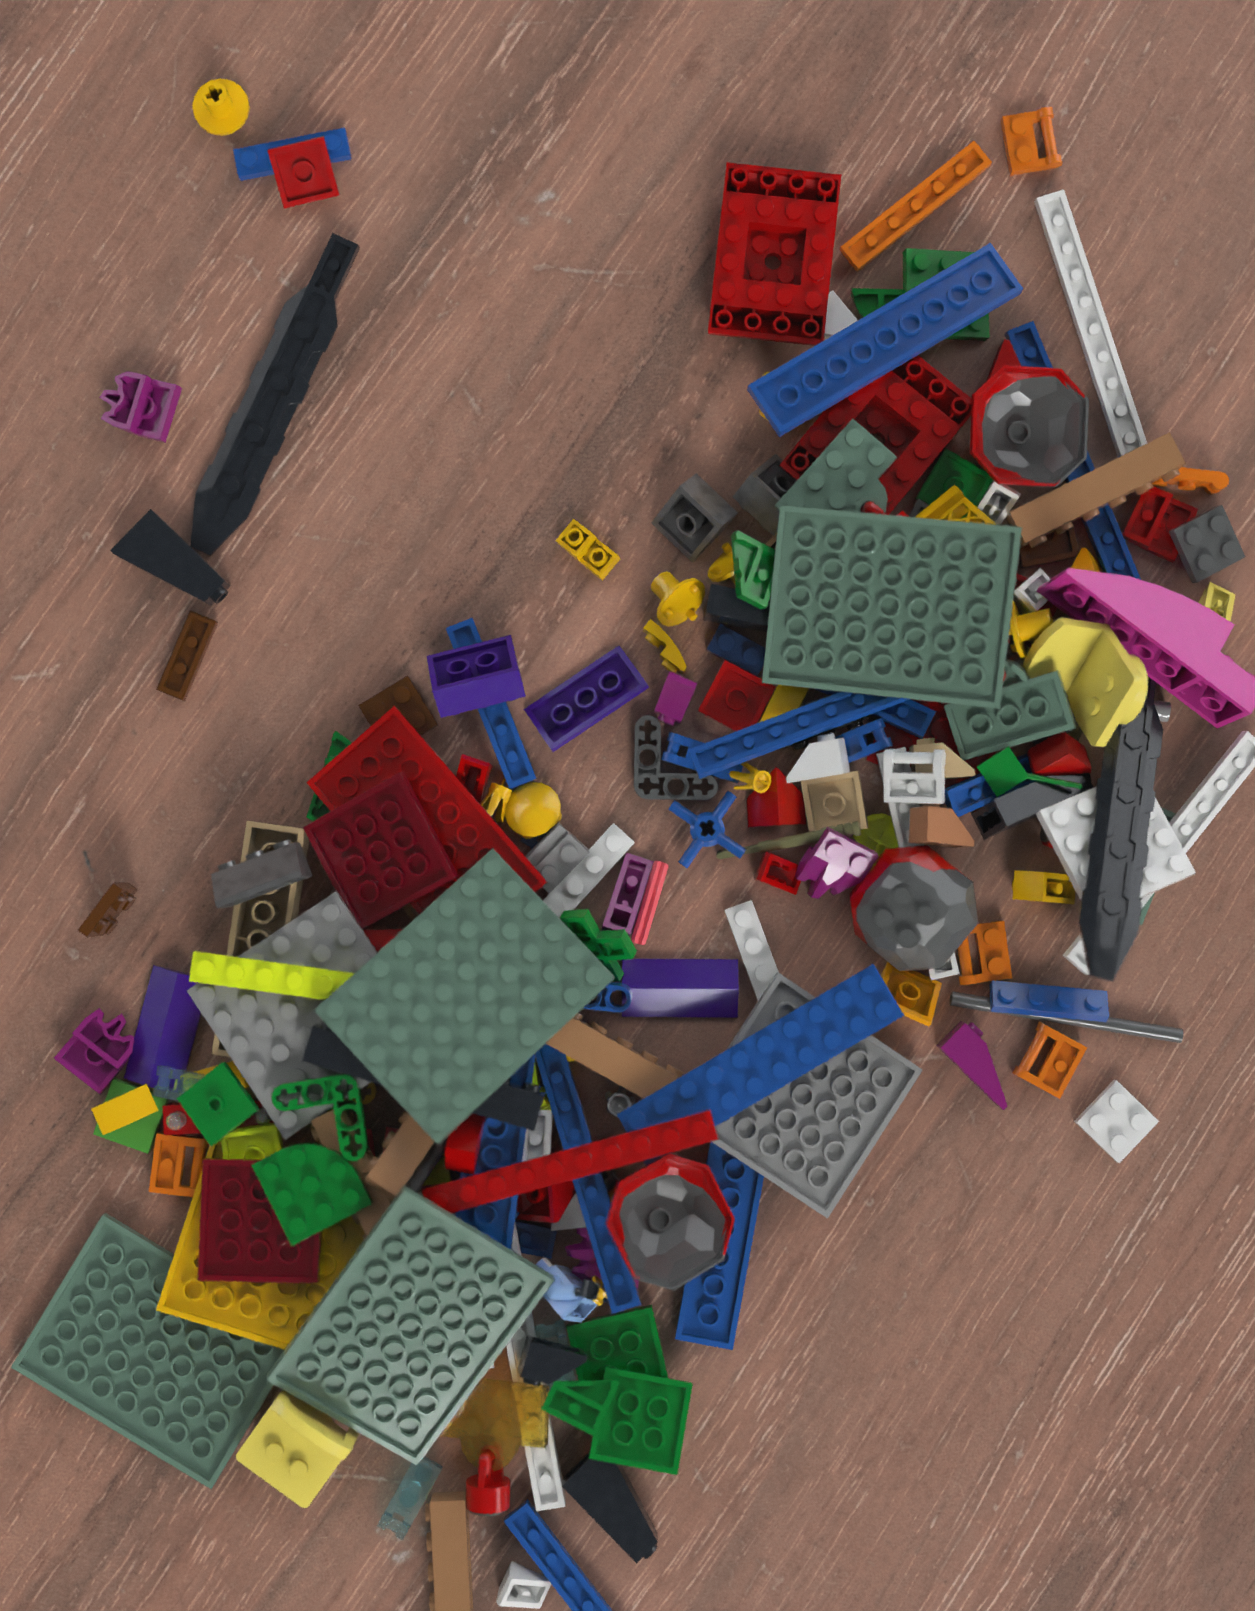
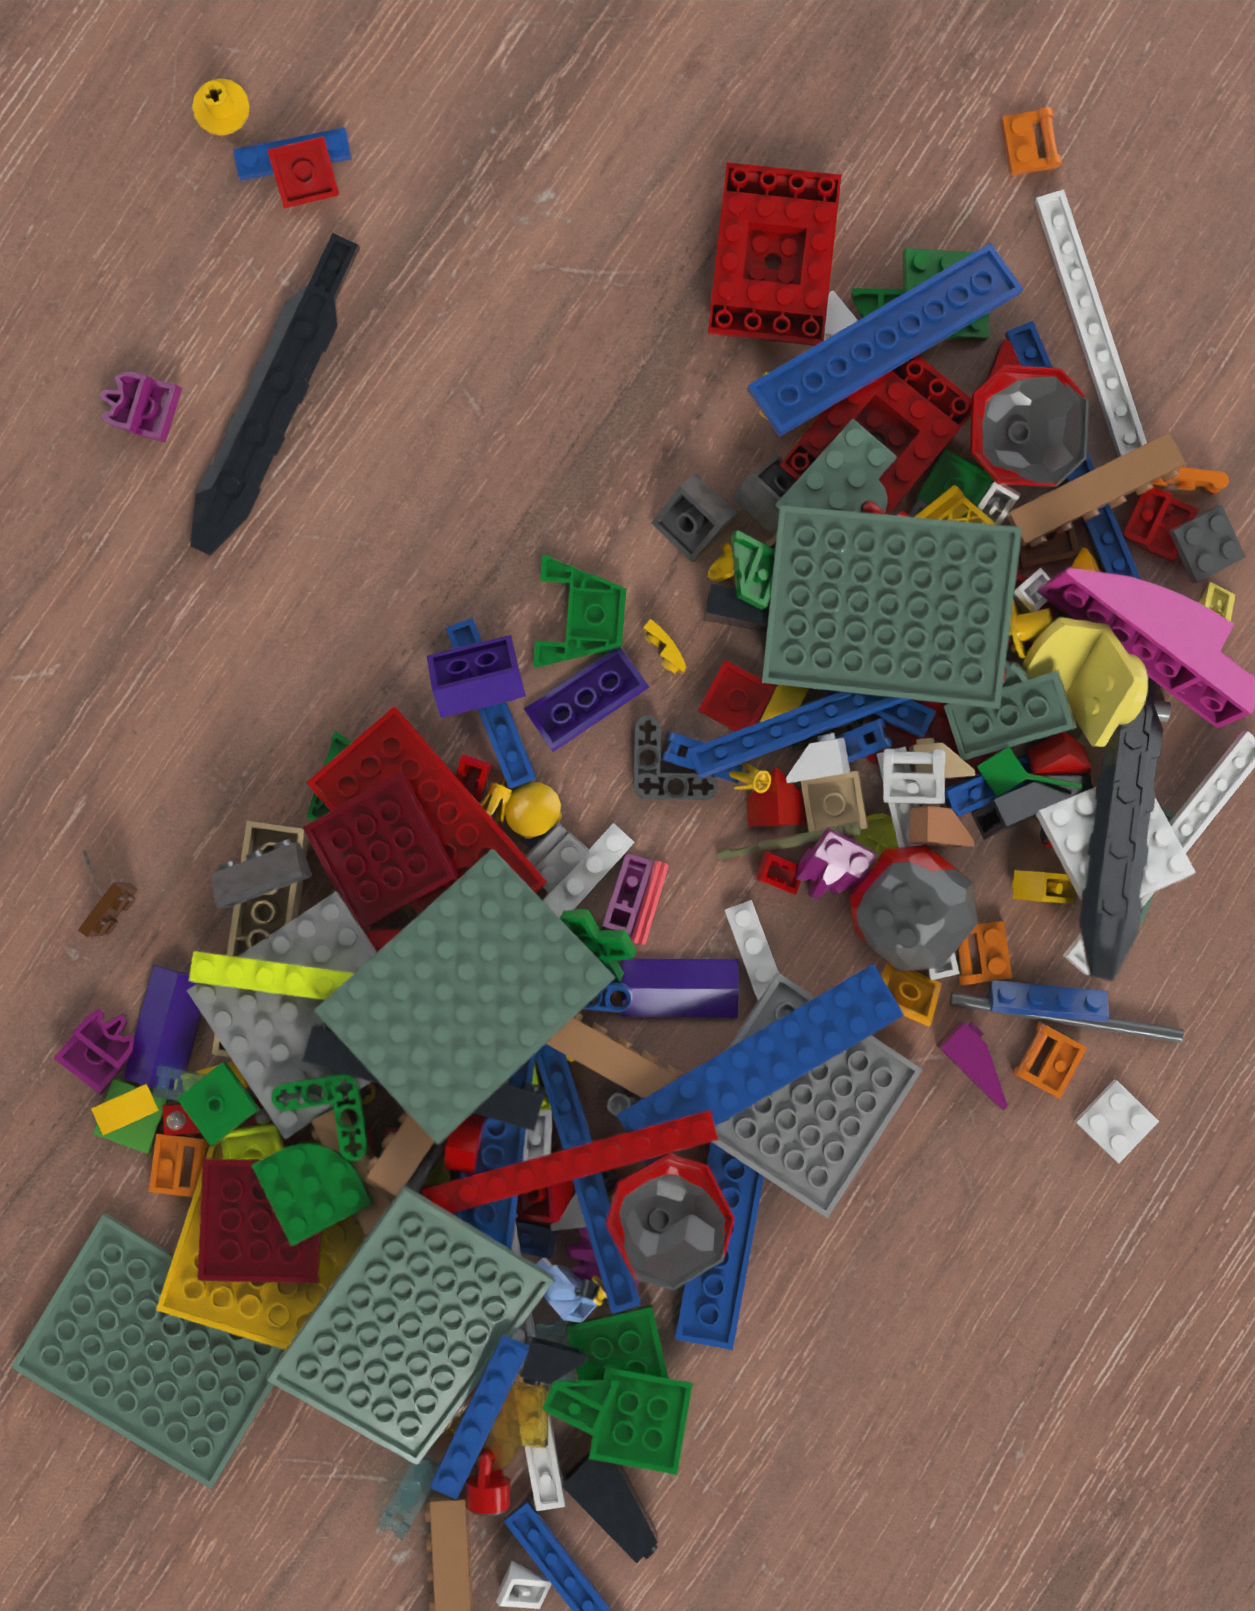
(165, 555): black slope -> none
(187, 655): reddish brown tile -> none
(296, 1448): light yellow piece -> none
(406, 699): reddish brown plate -> none
(479, 1416): none -> blue plate
(587, 549): yellow slope -> none
(593, 616): none -> green wing
(674, 699): magenta slope -> none
(677, 598): yellow piece -> none
(696, 831): blue bar -> none
(737, 650): dark blue plate -> none
(915, 206): orange plate -> none

